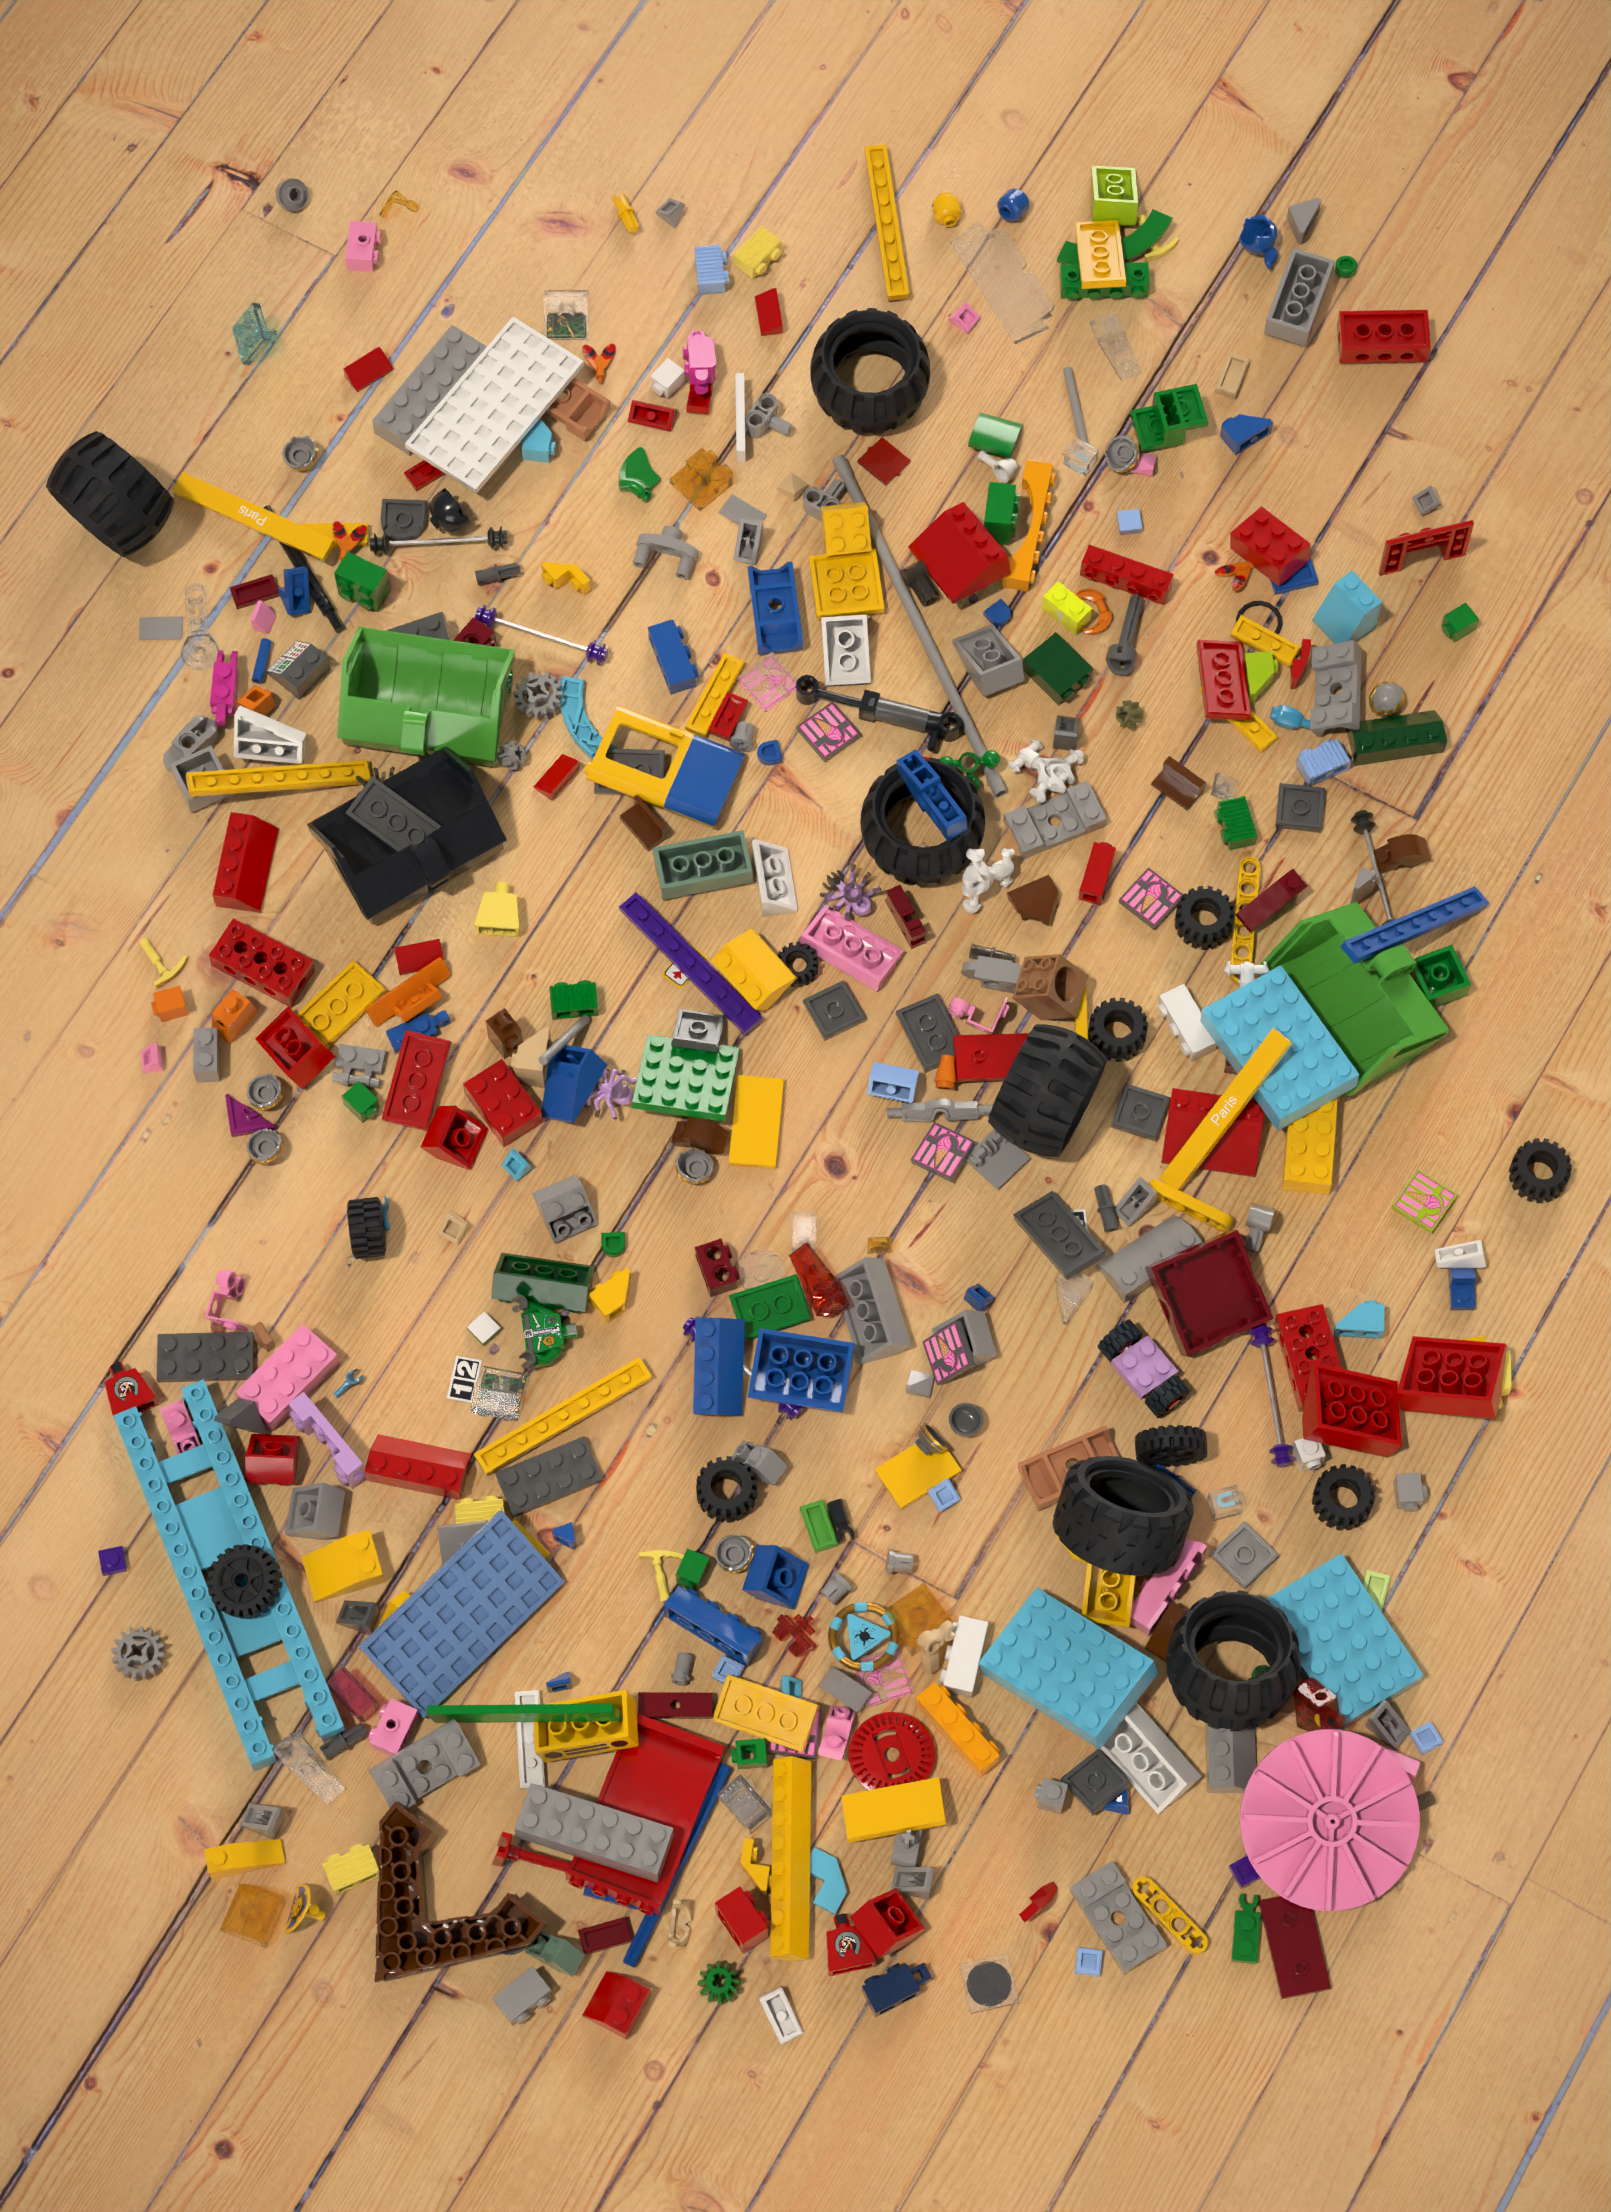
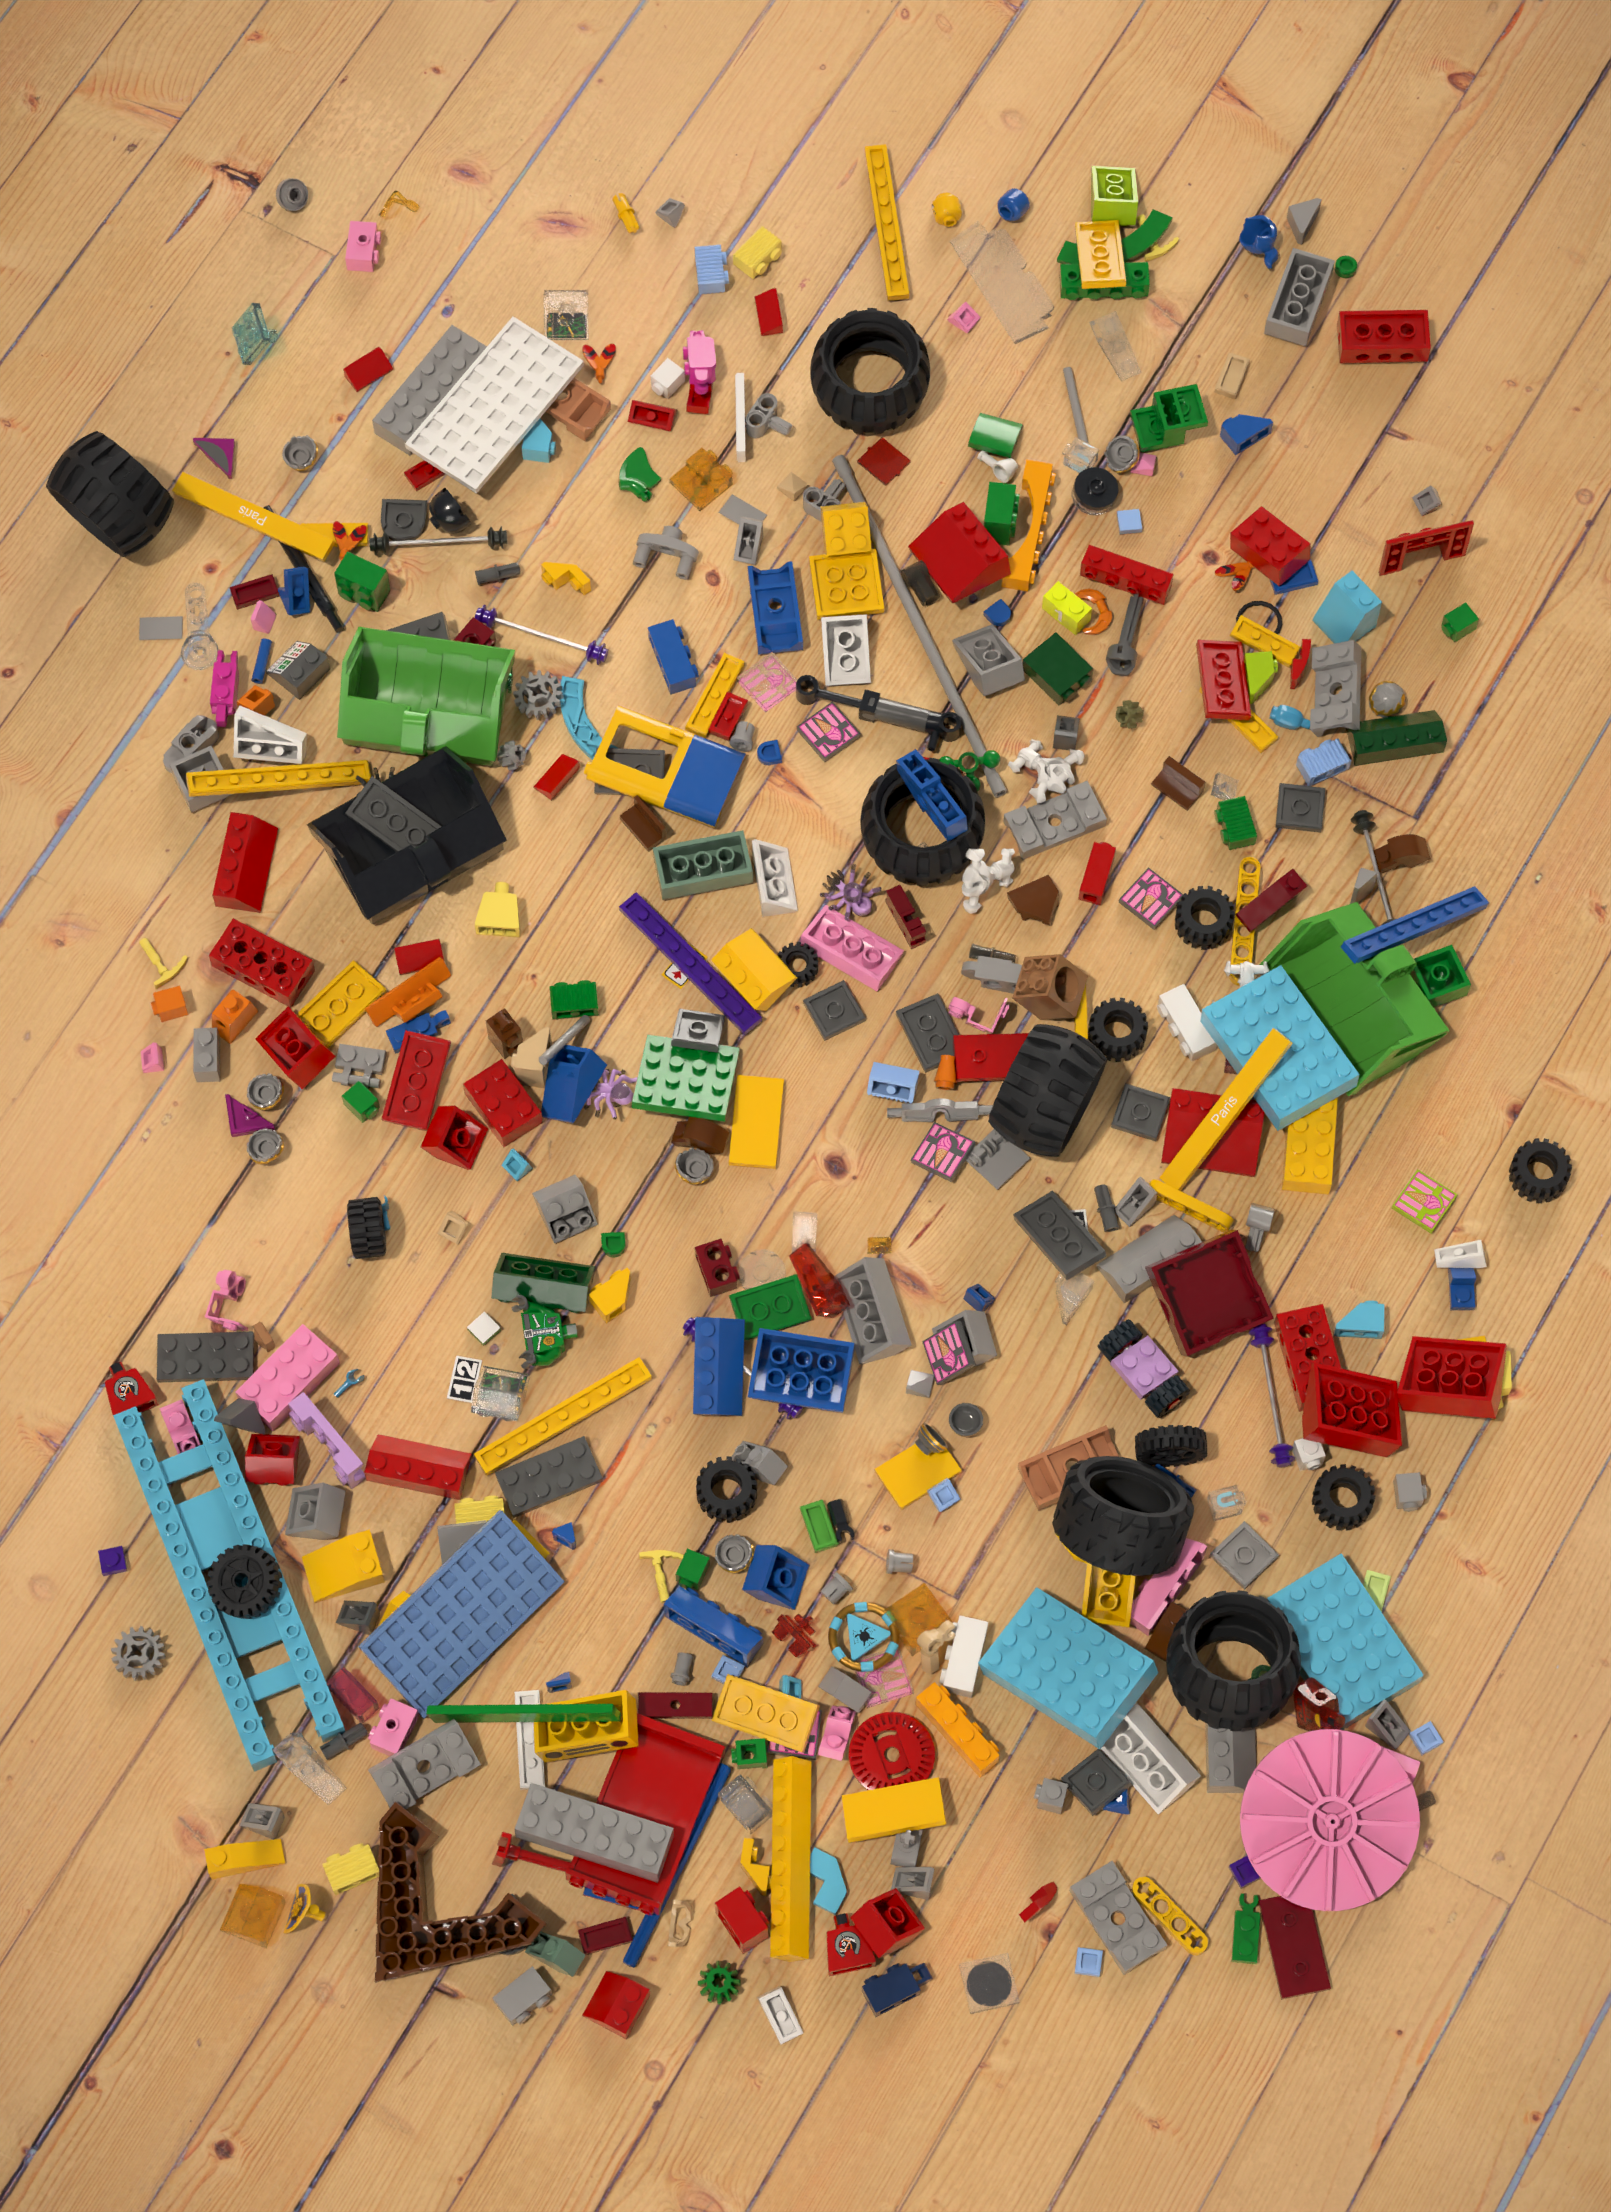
(219, 452): none -> tile
(1094, 491): none -> black piece

